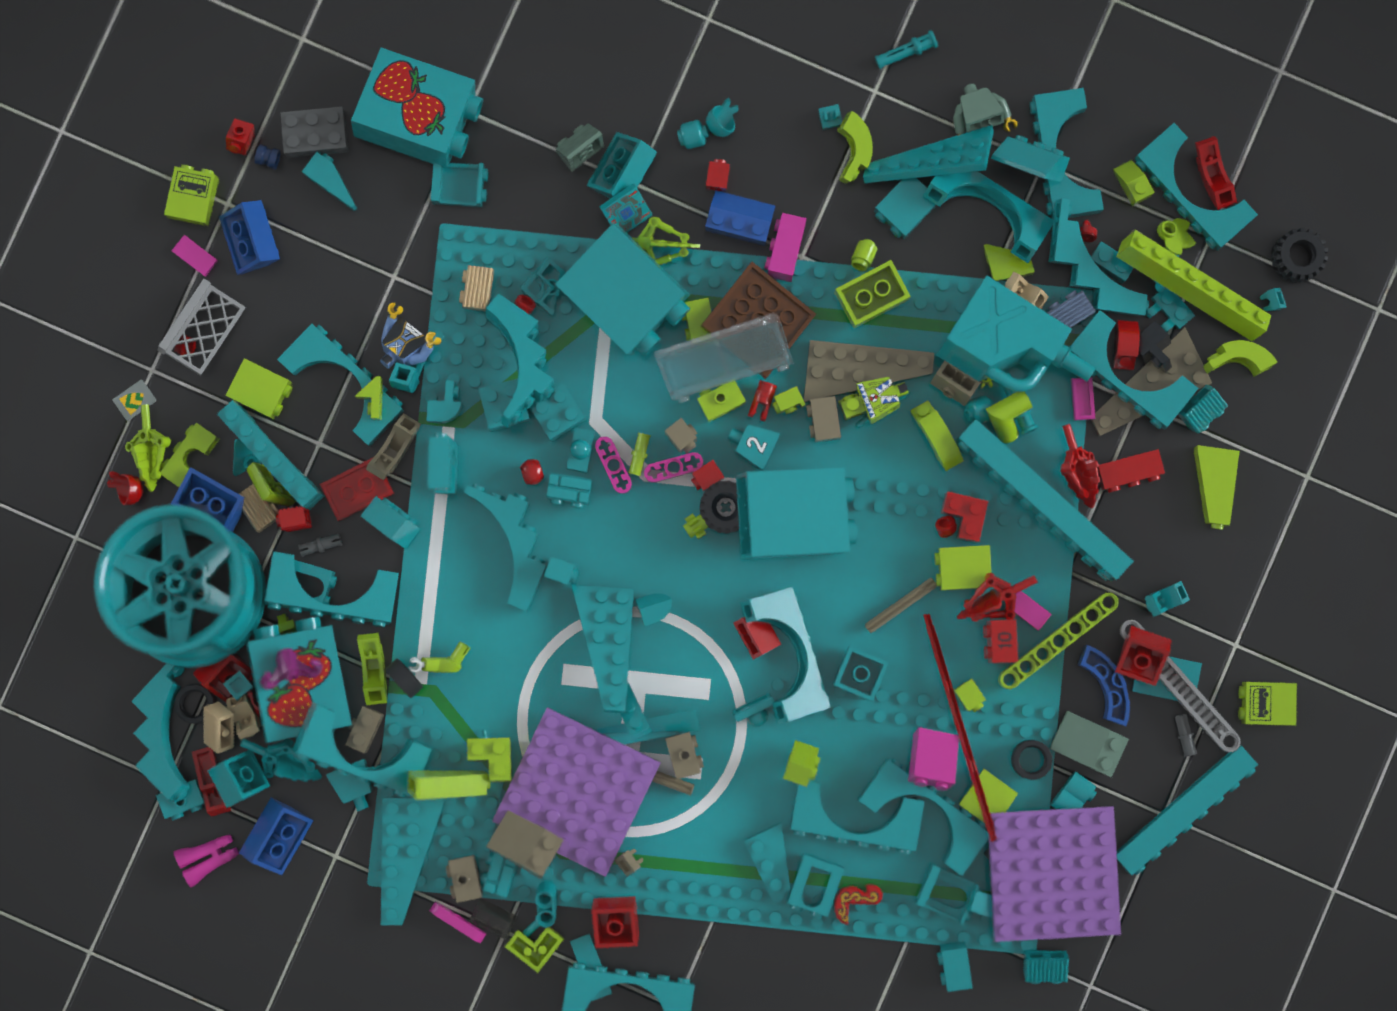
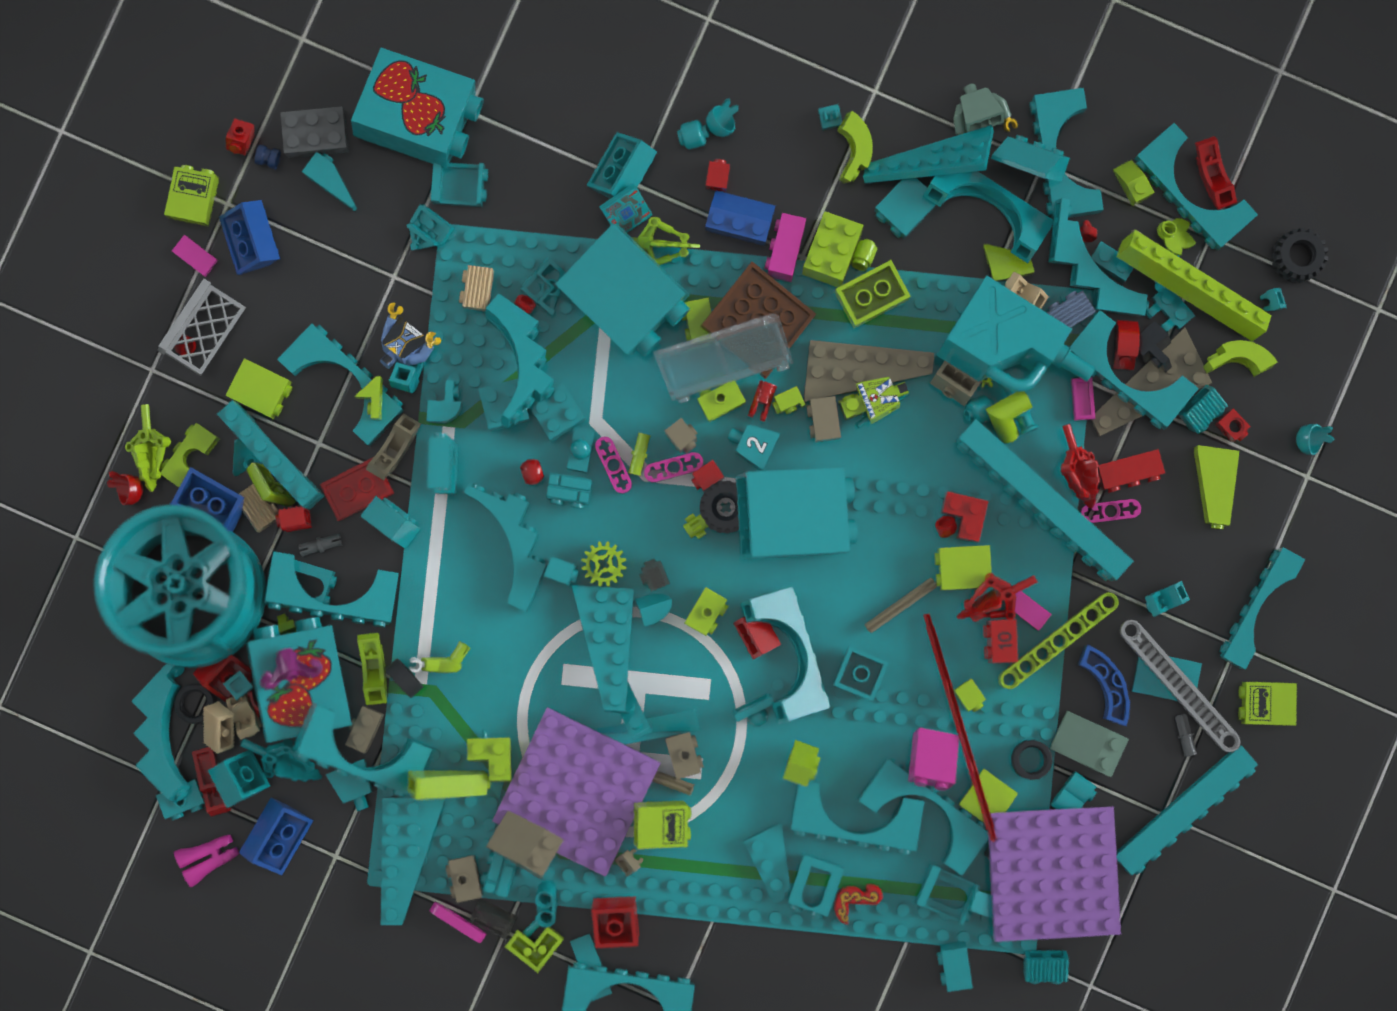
(130, 400): light grey sticker -> none
(428, 229): none -> teal slope
(580, 146): sand green slope -> none
(612, 569): none -> lime gear
(654, 575): none -> clear smoke brick
(661, 824): none -> lime brick
(706, 612): none -> lime brick
(832, 249): none -> lime brick
(916, 47): teal pin -> none
(937, 435): lime arch -> none
(1126, 514): none -> dark pink beam
(1143, 655): red slope -> none
(1224, 422): none -> red brick
(1241, 646): none -> teal arch
(1311, 437): none -> teal piece

